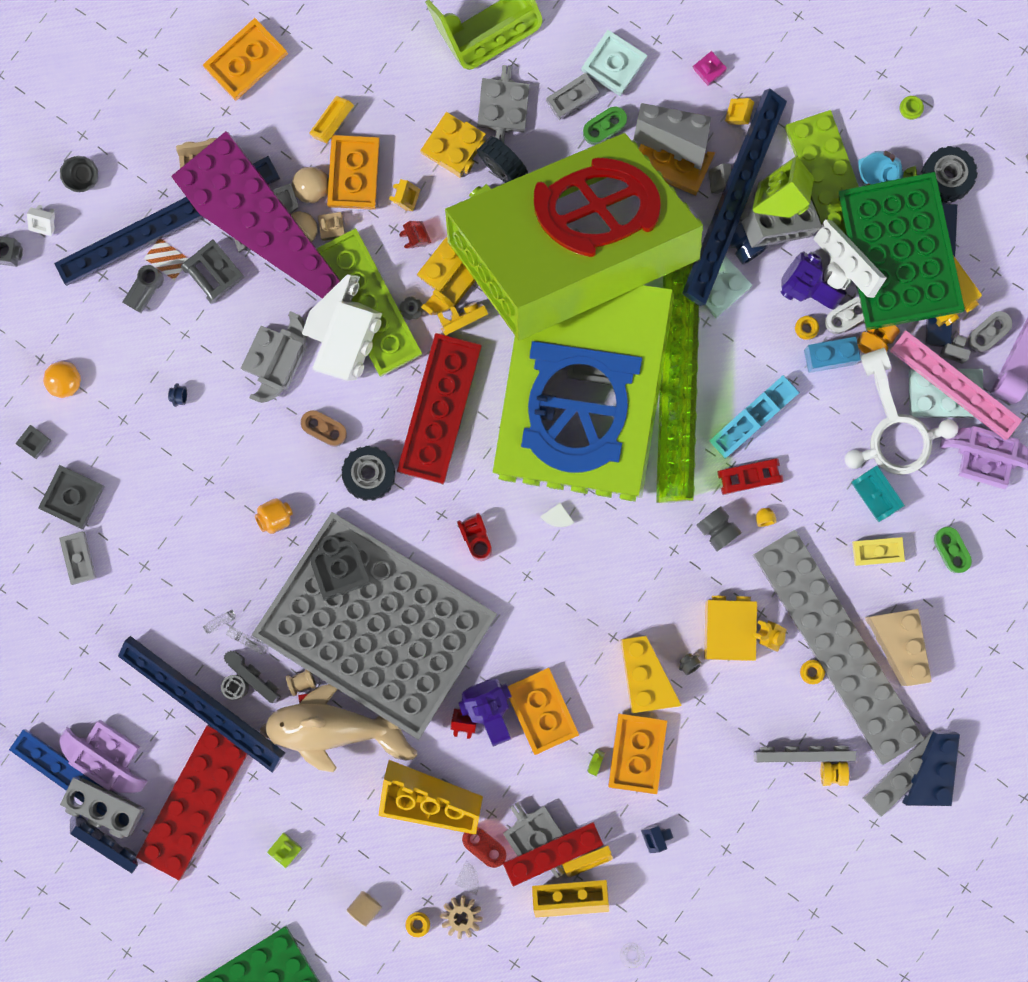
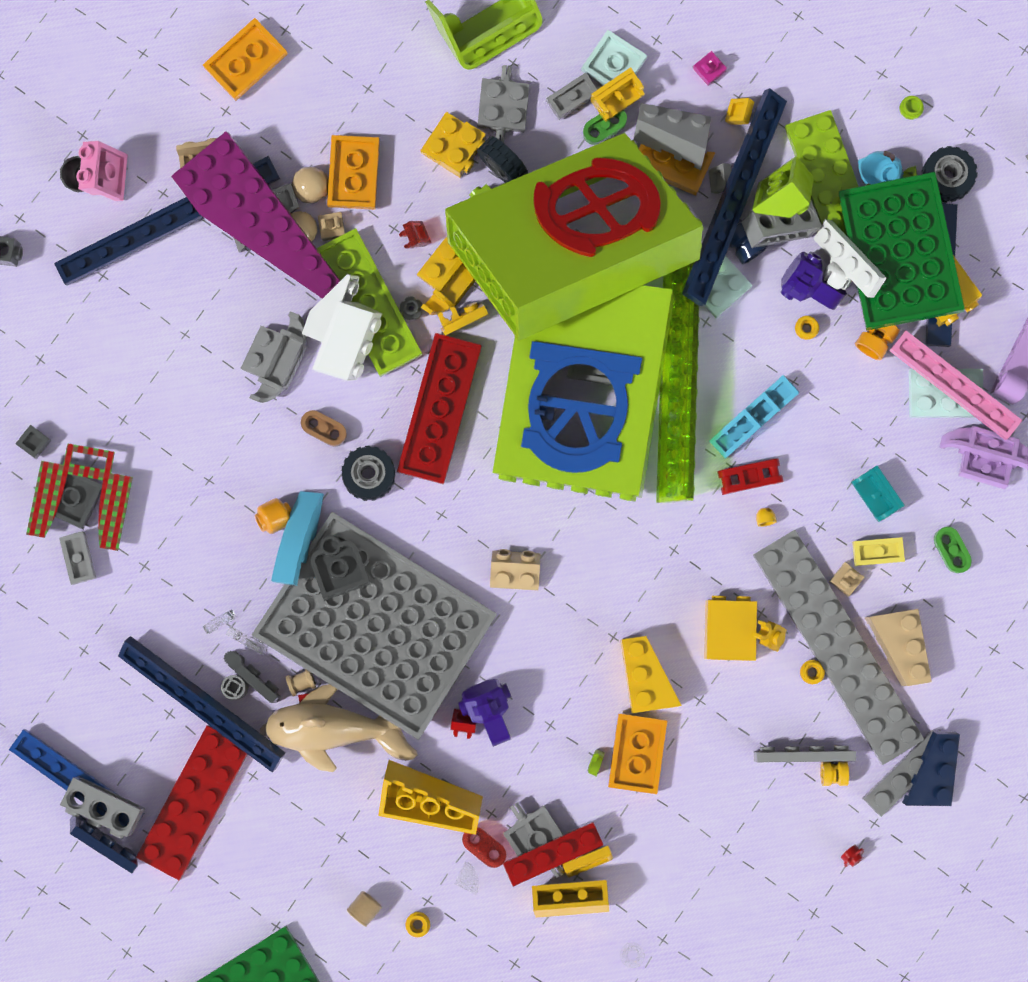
(41, 221): white tile -> none
(62, 379): light orange hair -> none
(102, 170): none -> bright pink plate
(103, 757): lavender plate -> none
(112, 500): none -> piece
(141, 291): dark grey piece -> none
(166, 259): sticker -> none
(177, 395): dark blue plate -> none
(218, 265): dark grey plate -> none
(284, 850): lime tile -> none
(296, 538): none -> medium azure slope
(331, 119): yellow tile -> none
(406, 195): yellow tile -> none
(463, 925): tan gear -> none
(475, 535): red piece -> none
(515, 570): none -> tan bracket
(542, 711): light orange plate -> none
(557, 517): white tile -> none
(617, 94): none -> yellow hinge
(656, 838): dark blue tile -> none
(690, 663): dark grey plate -> none
(718, 528): dark grey wheel -> none
(832, 354): dark azure brick -> none
(846, 315): white plate -> none
(846, 579): none -> tan tile
(852, 856): none -> red plate
(876, 363): white piece -> none
(956, 350): light grey tile -> none
(989, 332): light grey plate -> none

